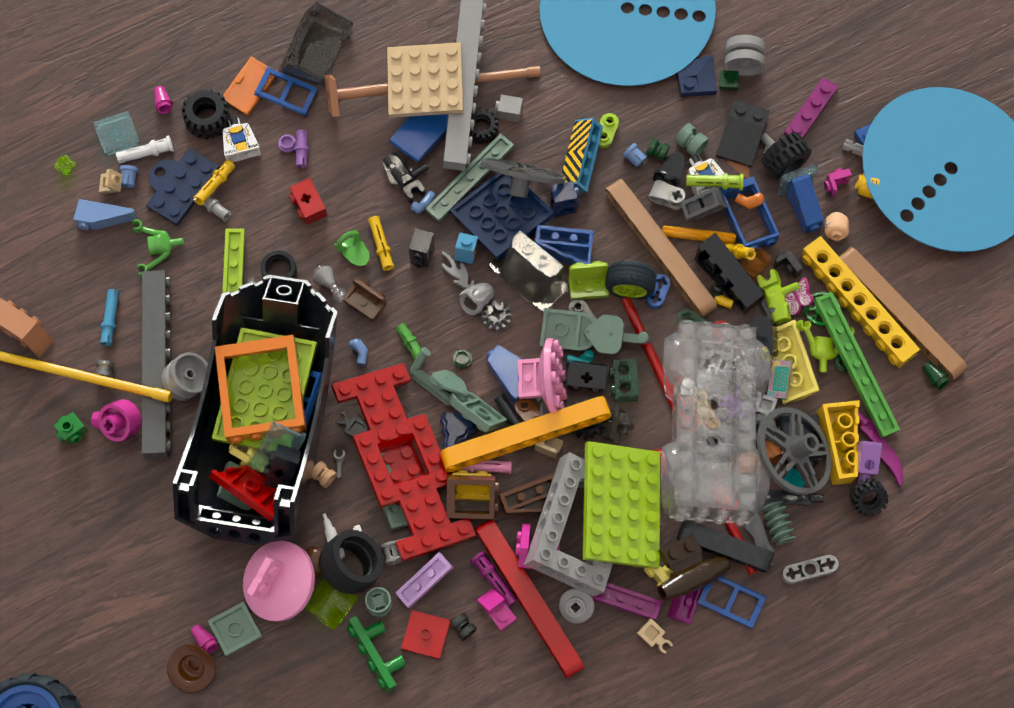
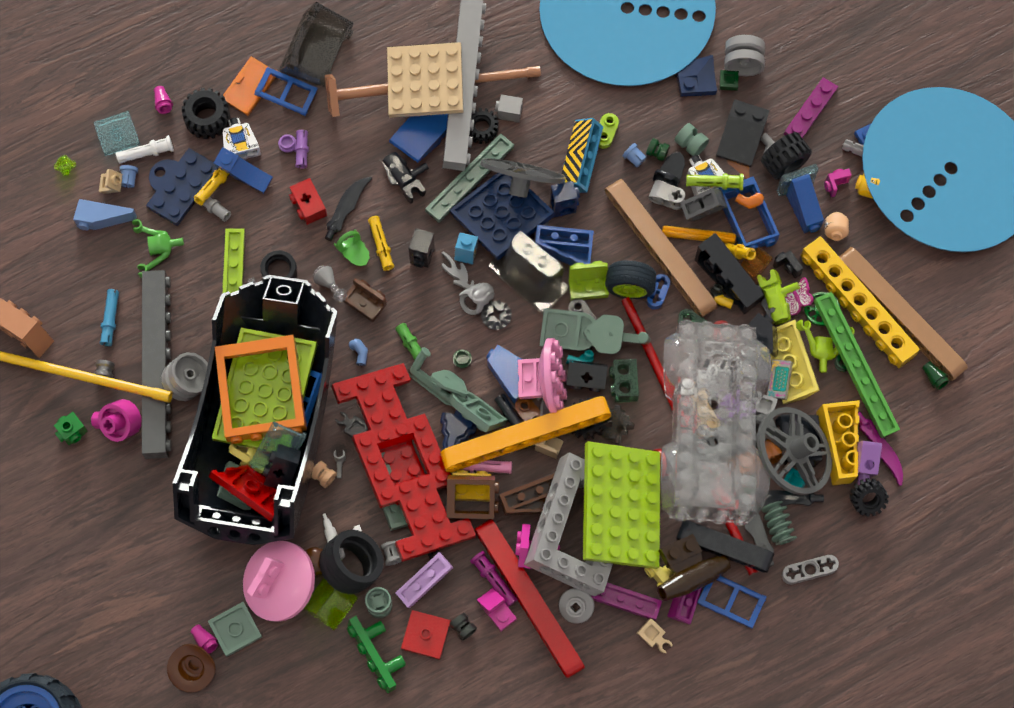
(242, 170): none -> blue slope
(345, 206): none -> black sword
(418, 208): medium blue arm -> none

